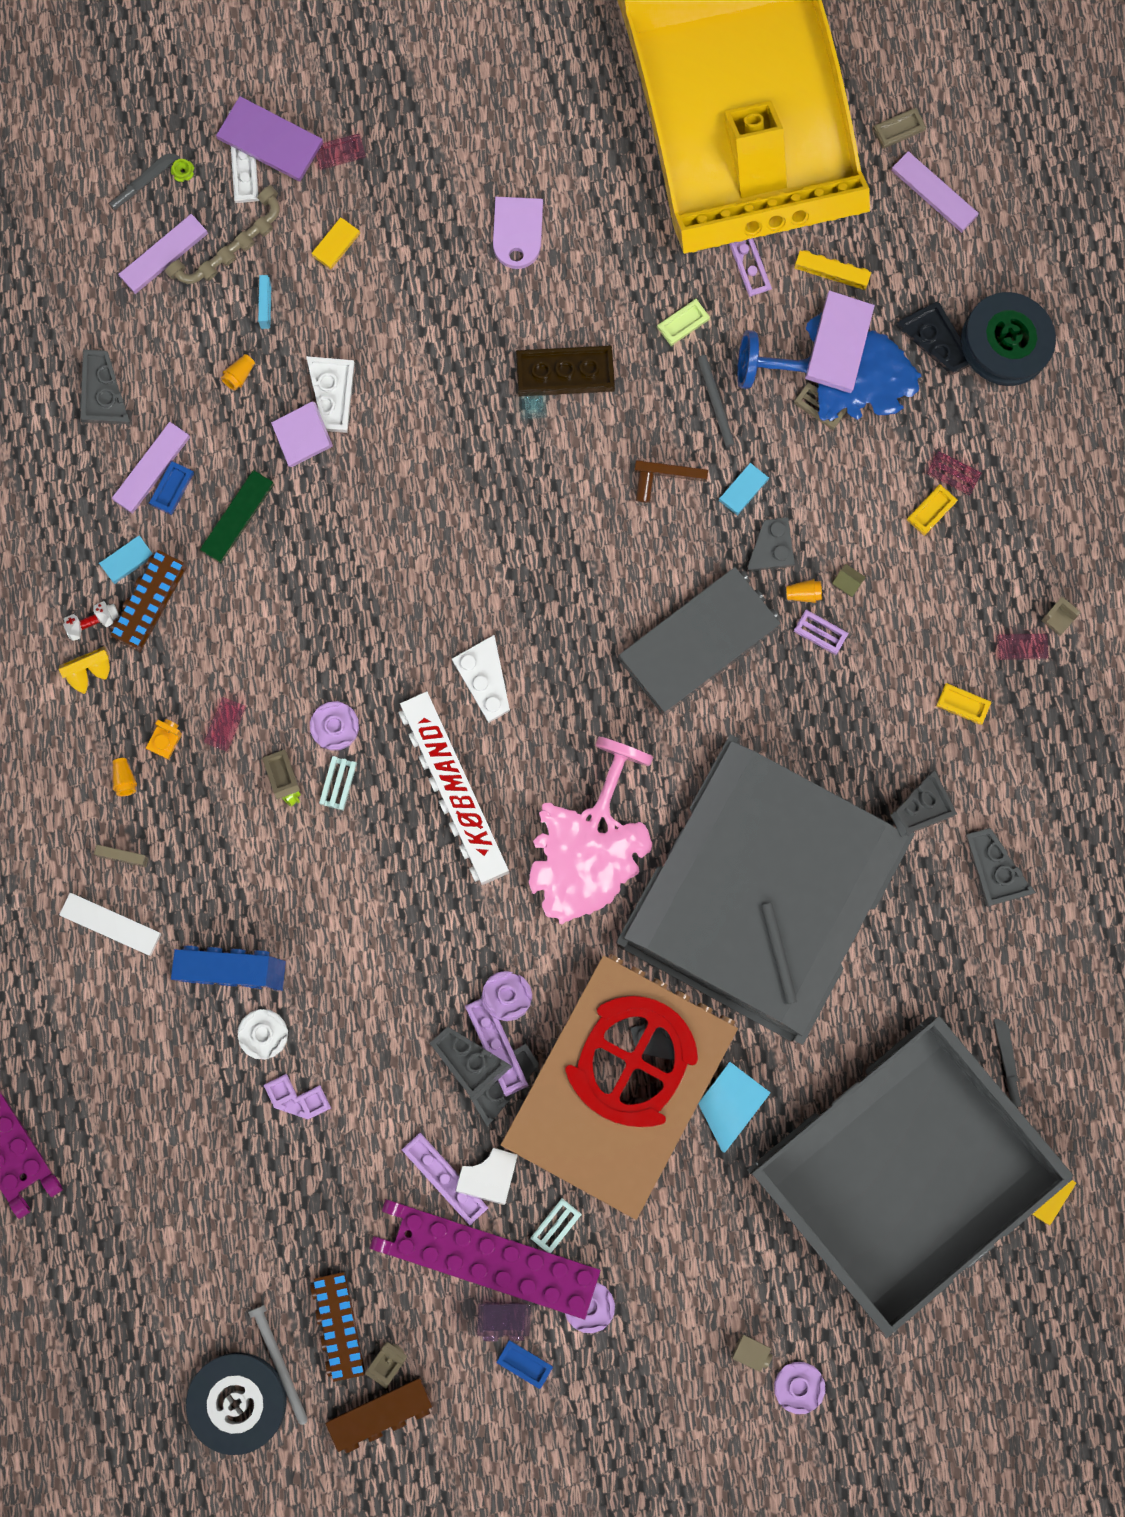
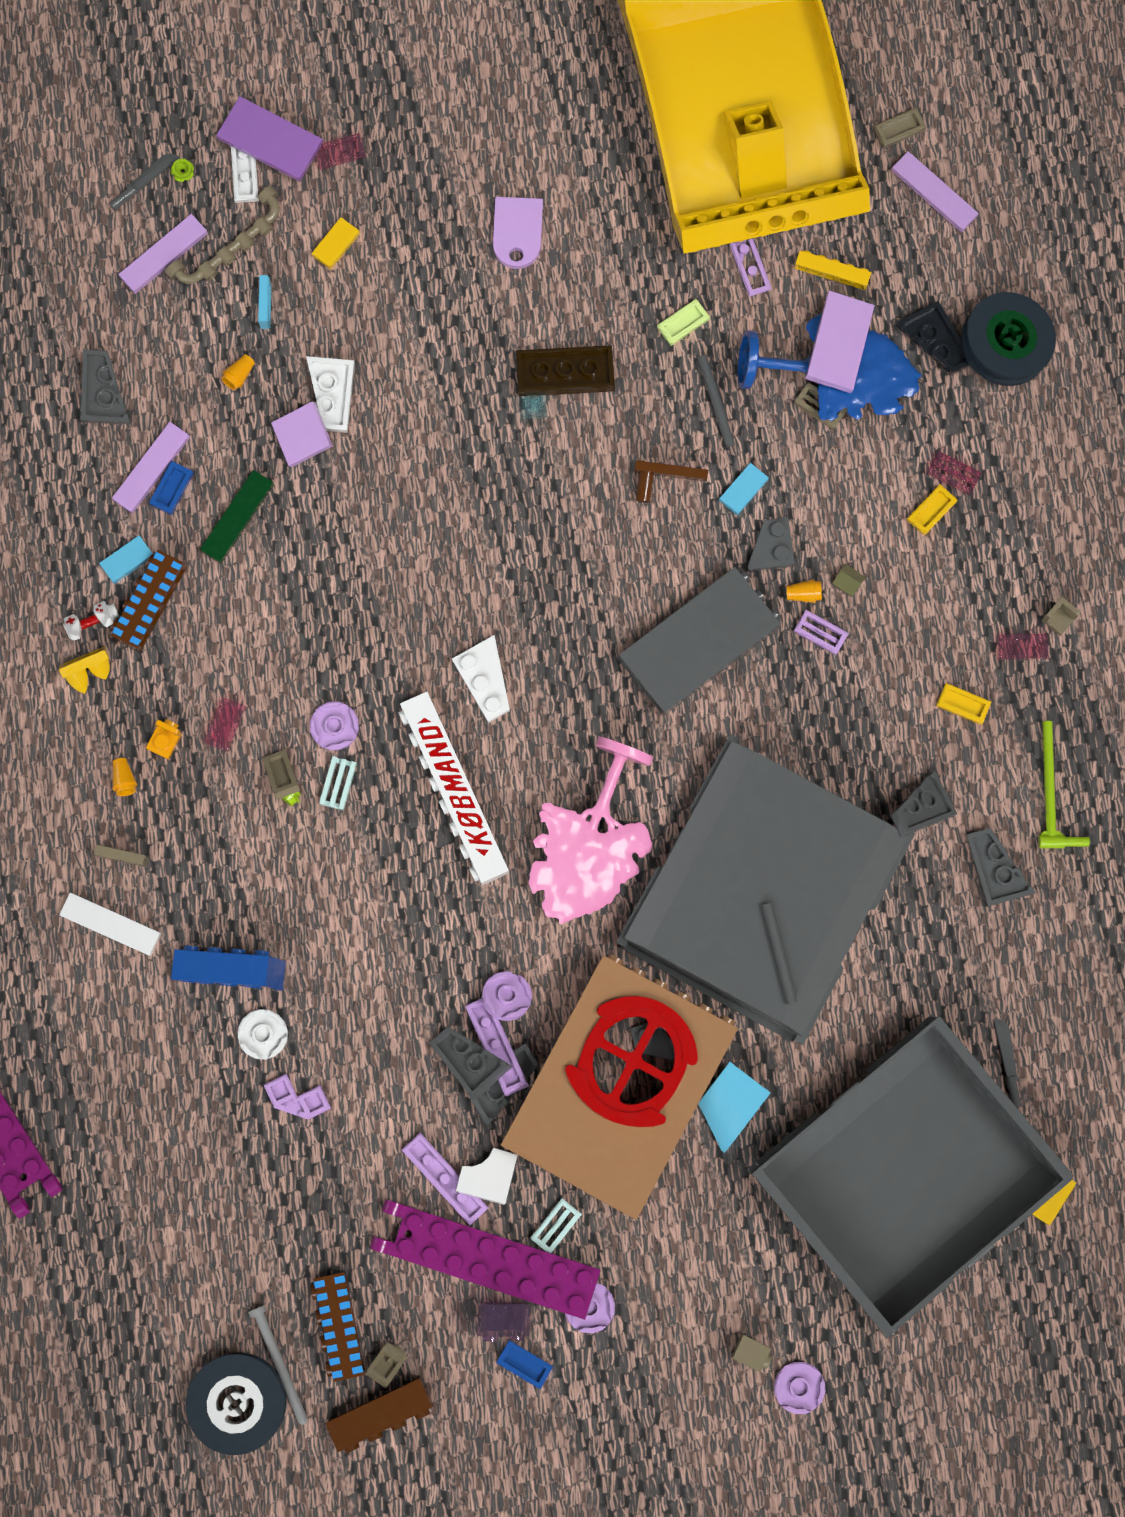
(1051, 837): none -> lime bar

